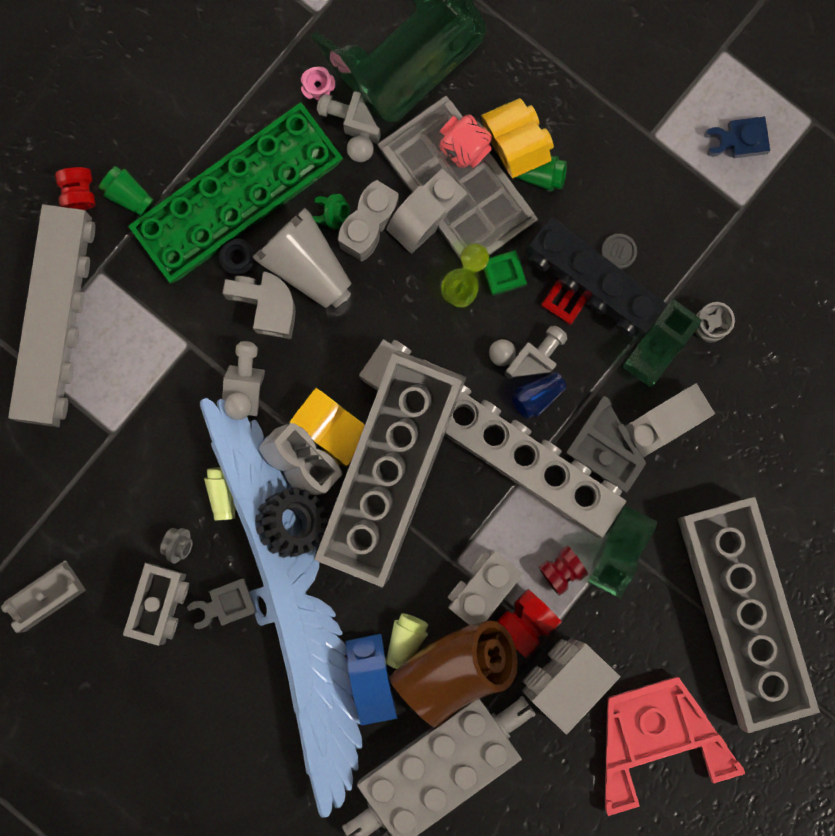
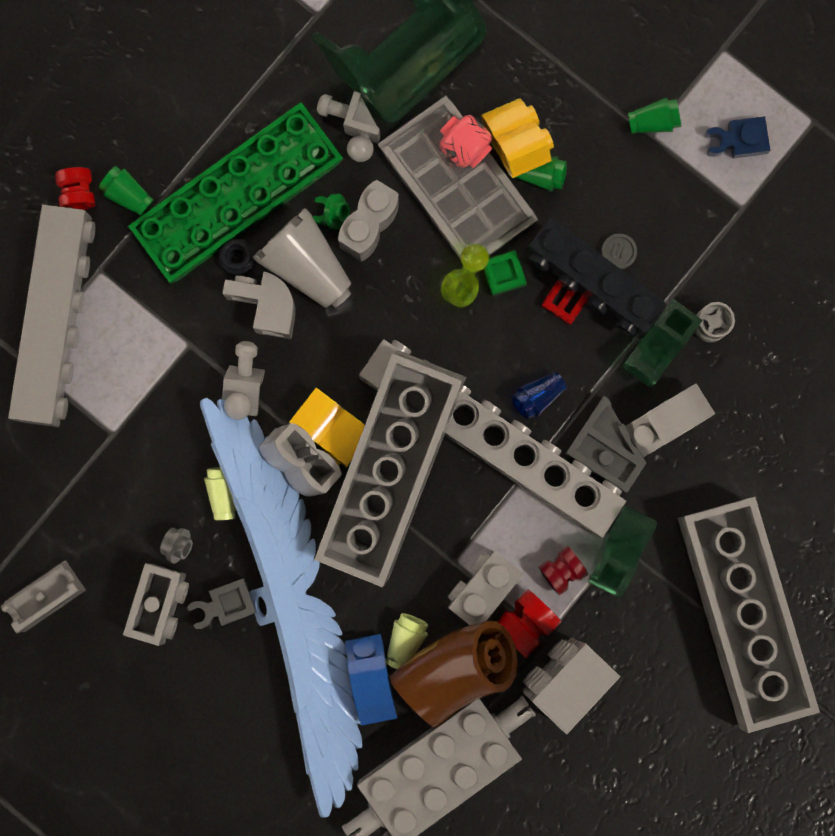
(273, 525): black tyre -> none
(317, 74): bright pink plate -> none
(425, 210): light grey brick -> none
(530, 359): light grey piece -> none
(655, 725): coral wing -> none
(656, 117): none -> green cone

